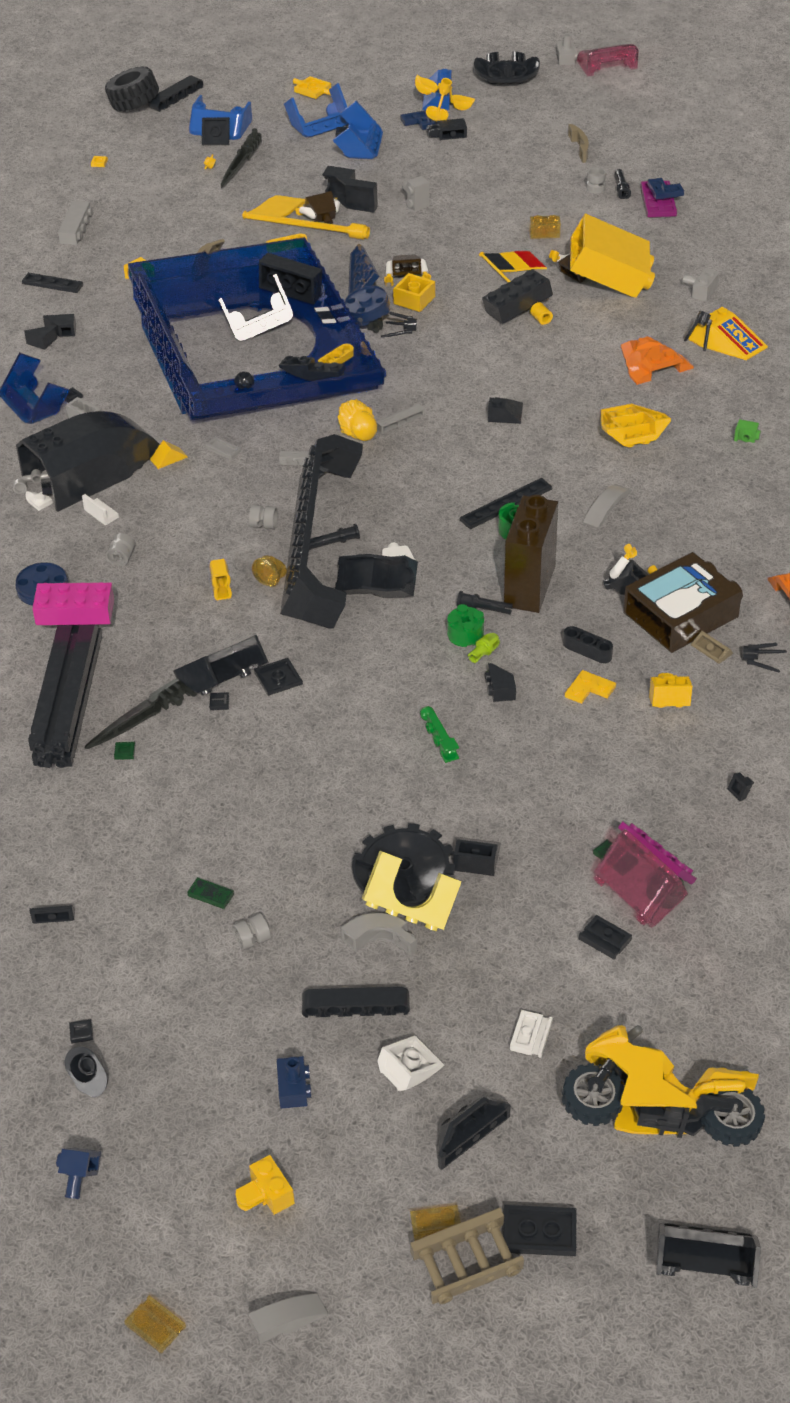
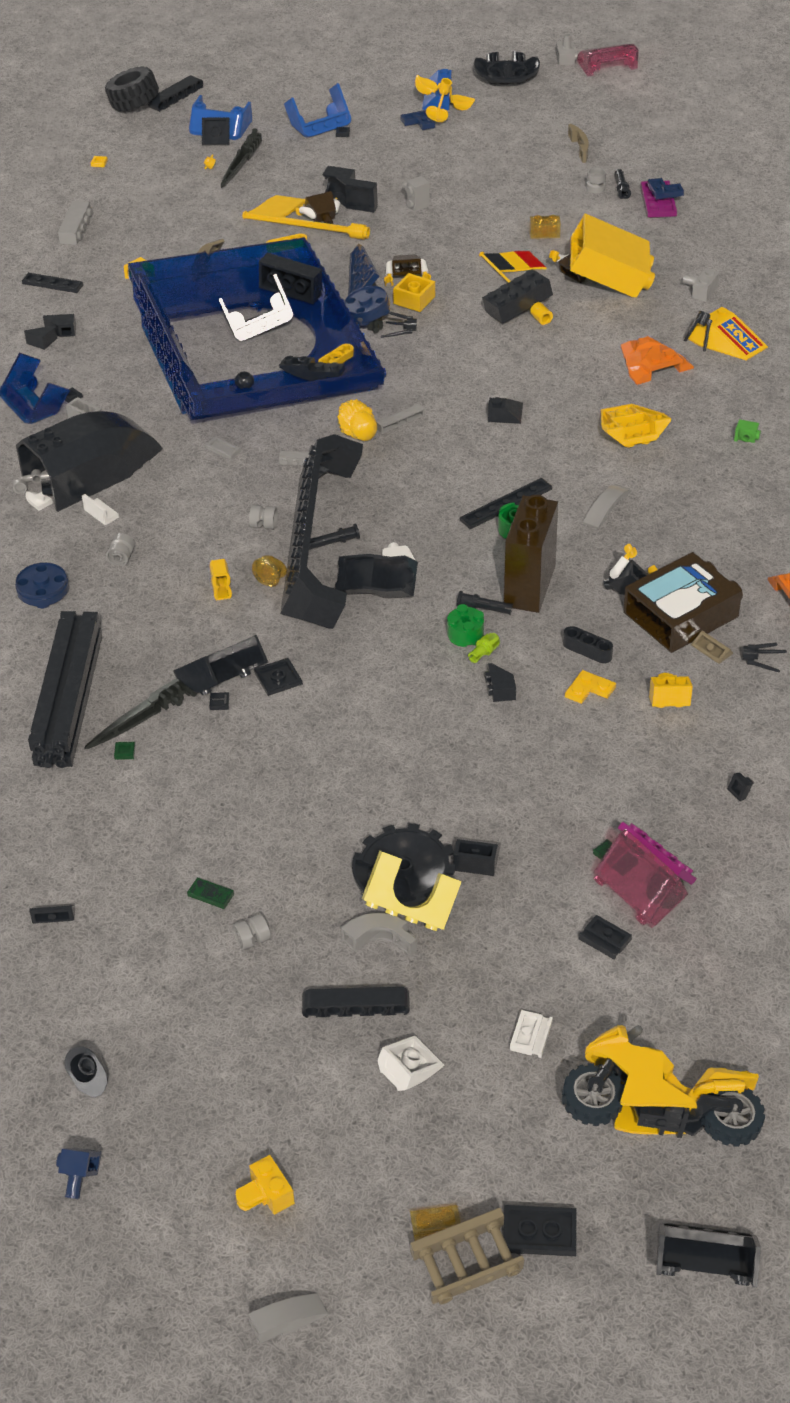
(73, 603): dark pink brick -> none
(81, 1031): black tile -> none
(155, 1324): clear yellow plate -> none
(167, 454): yellow slope -> none
(292, 1082): dark blue brick -> none
(312, 87): yellow plate -> none
(325, 315): sticker -> none
(362, 136): blue windscreen -> none
(441, 739): green plate -> none
(448, 129): black hinge -> none
(469, 1127): black wedge -> none

